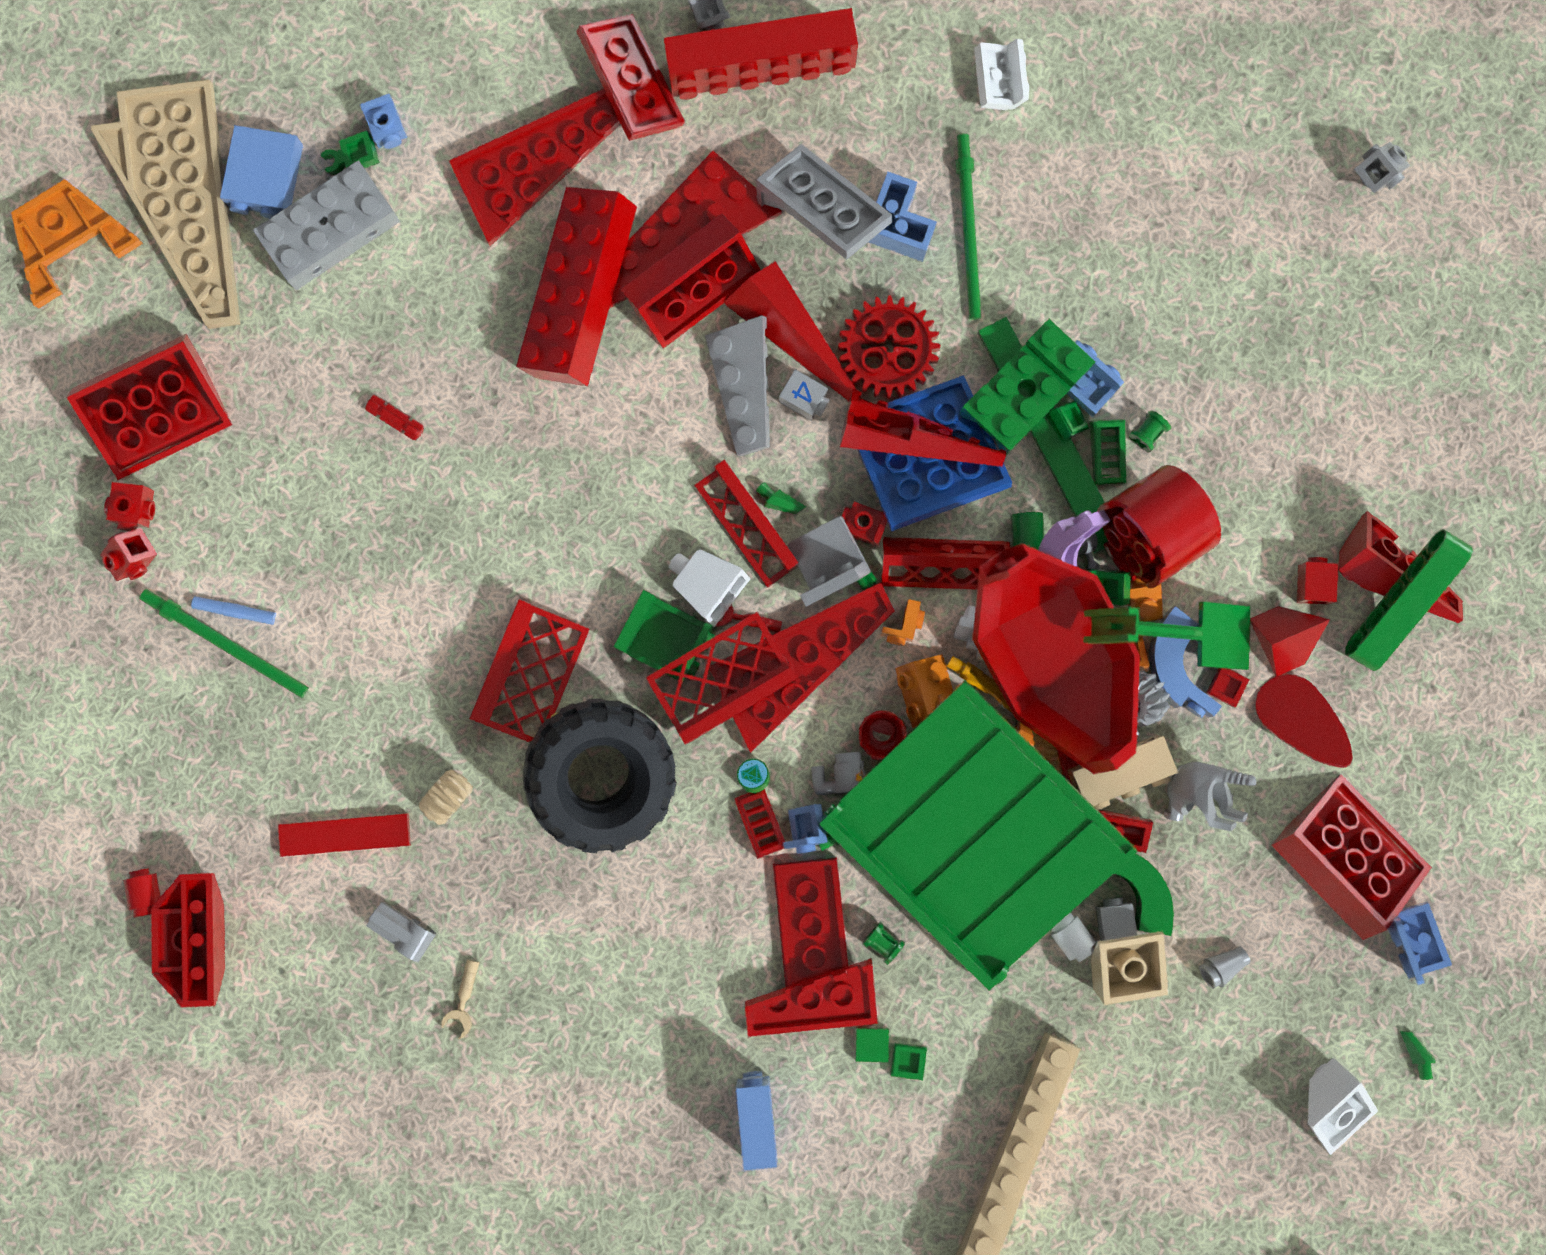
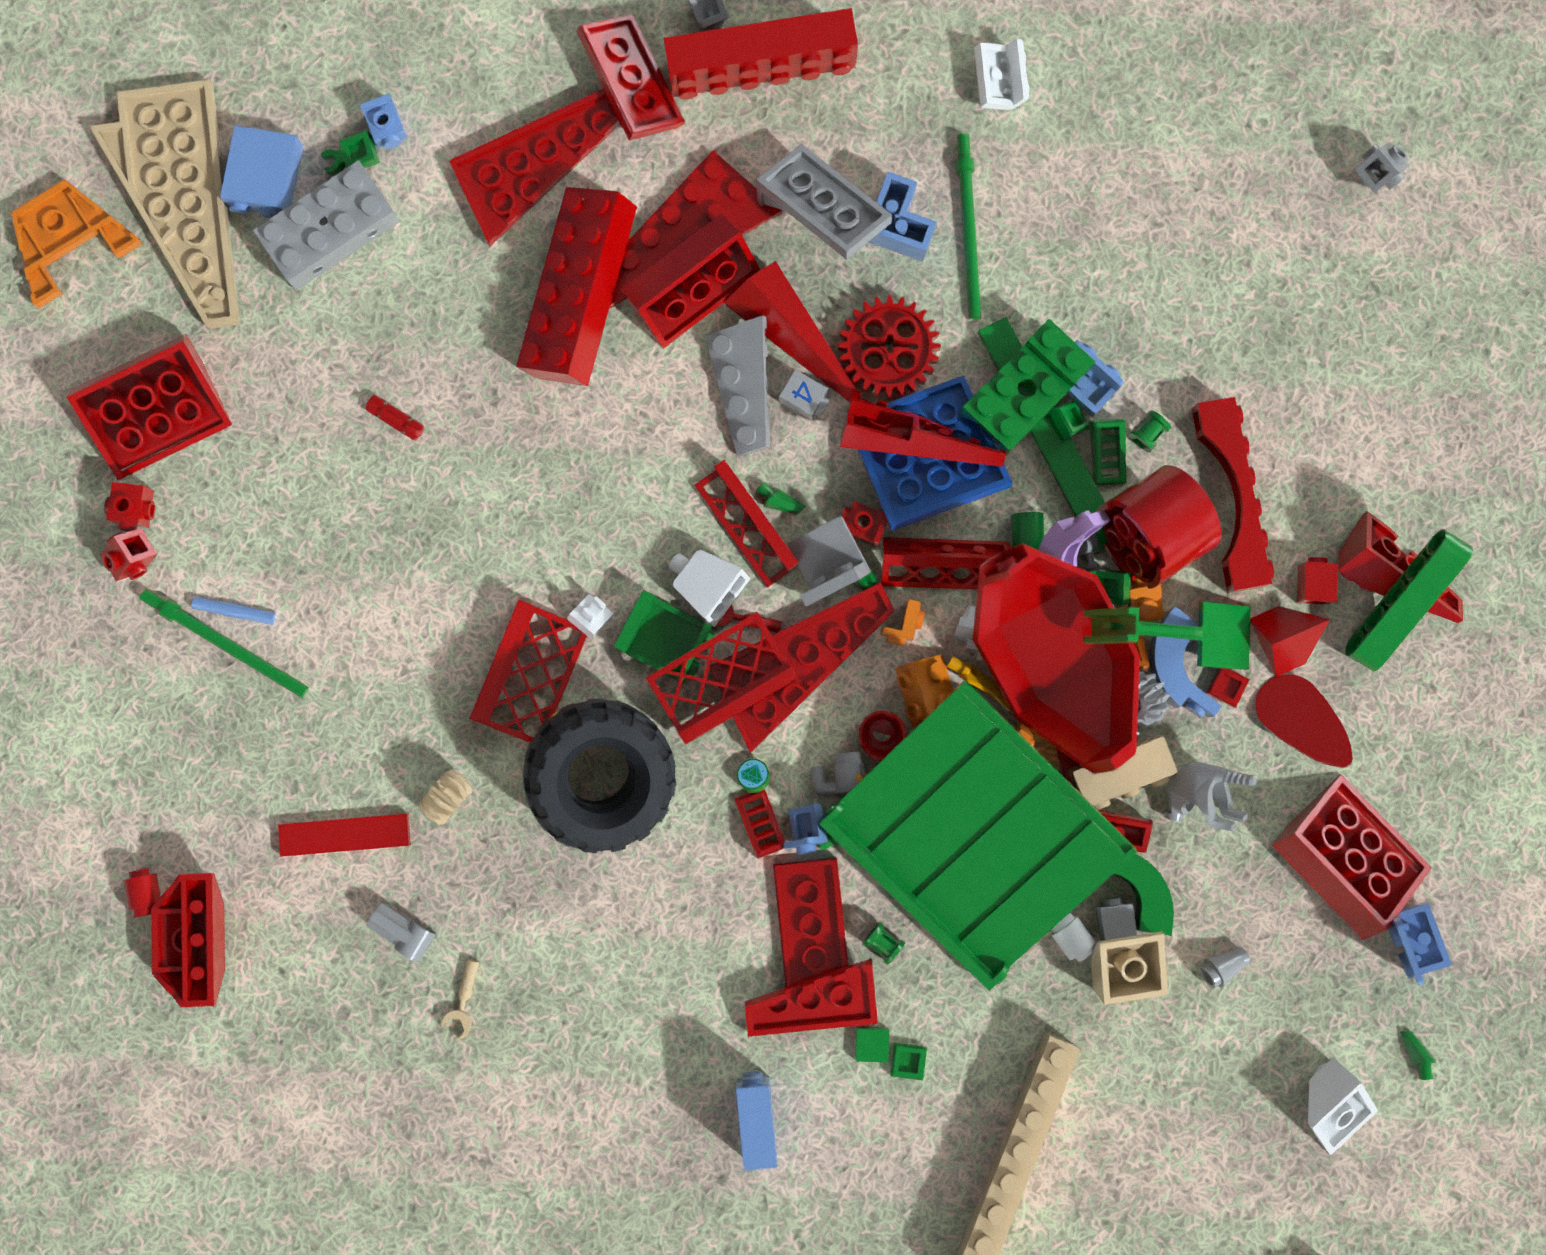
(590, 615): none -> white tile
(1220, 431): none -> red arch

